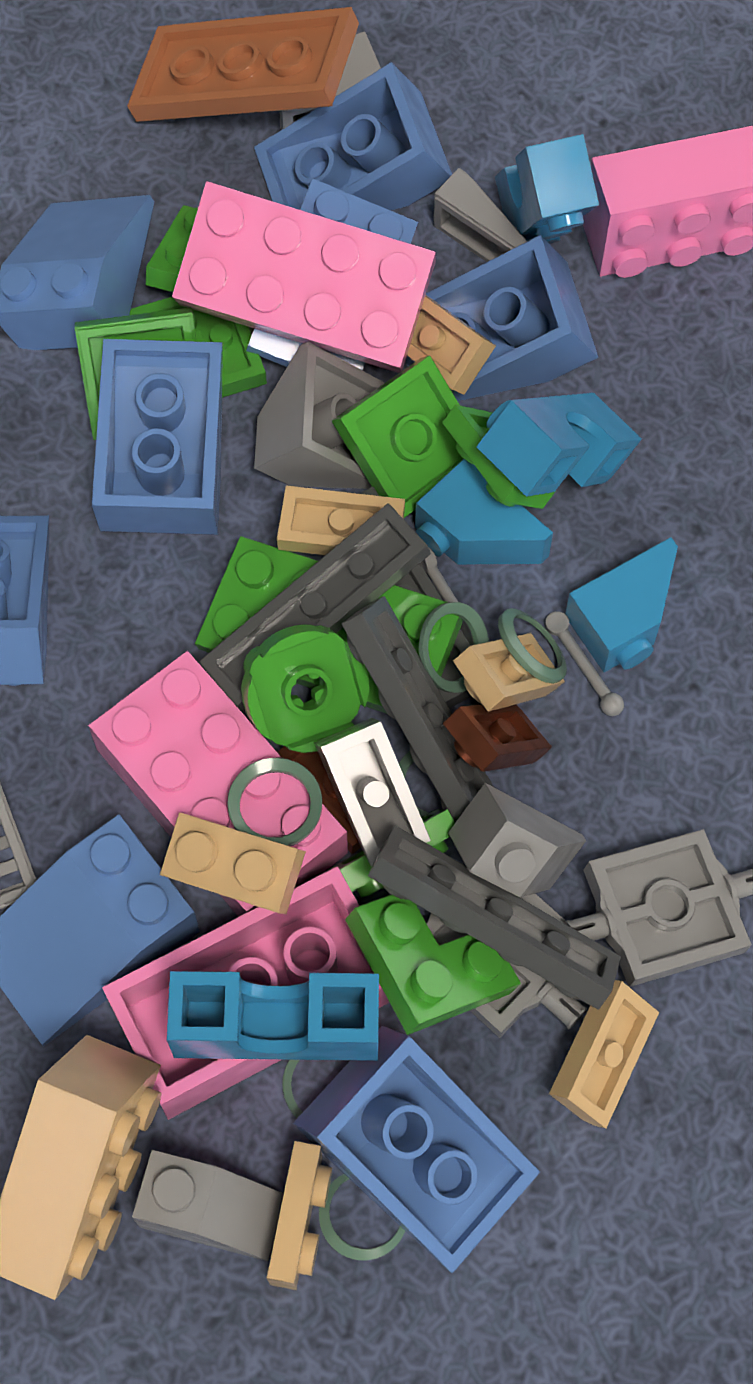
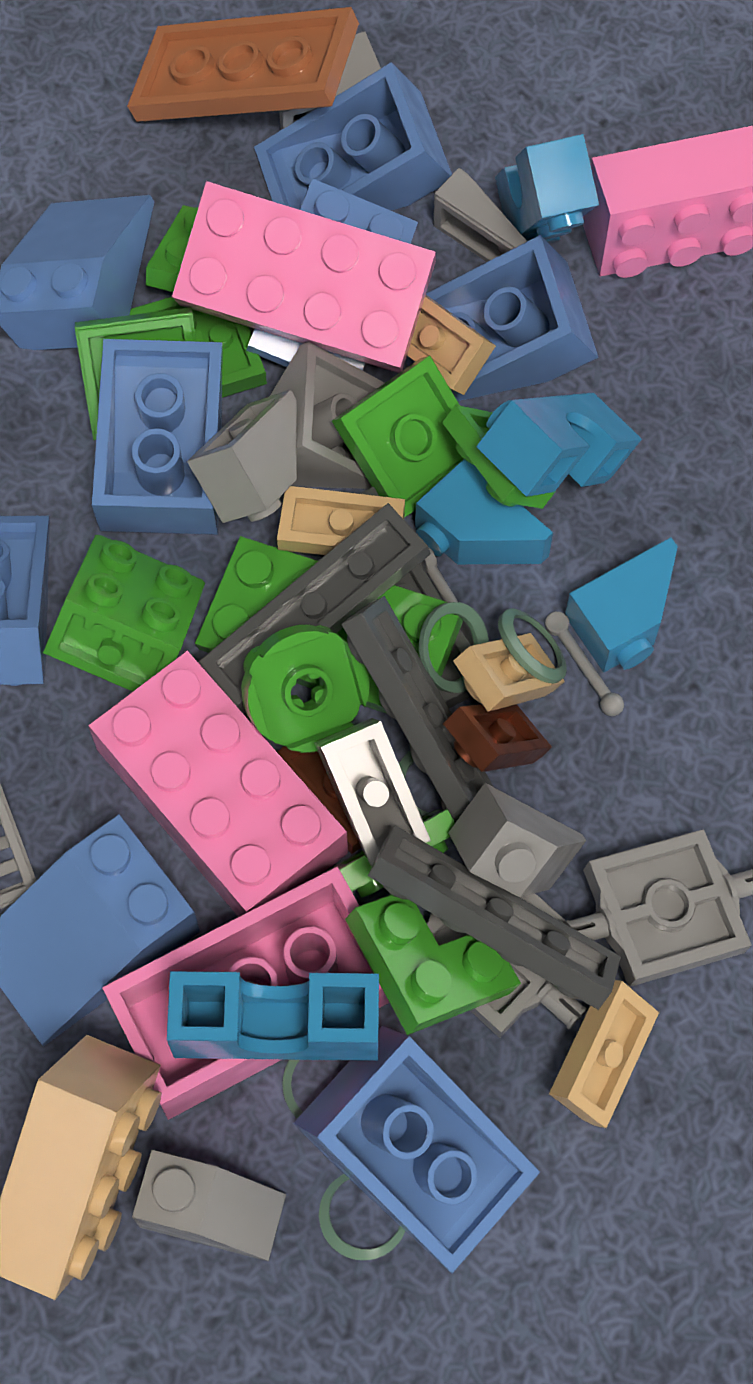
(124, 614): none -> bright green bracket
(232, 863): tan plate -> none
(250, 459): none -> light grey slope
(276, 765): sand green piece -> none
(305, 1187): tan plate -> none

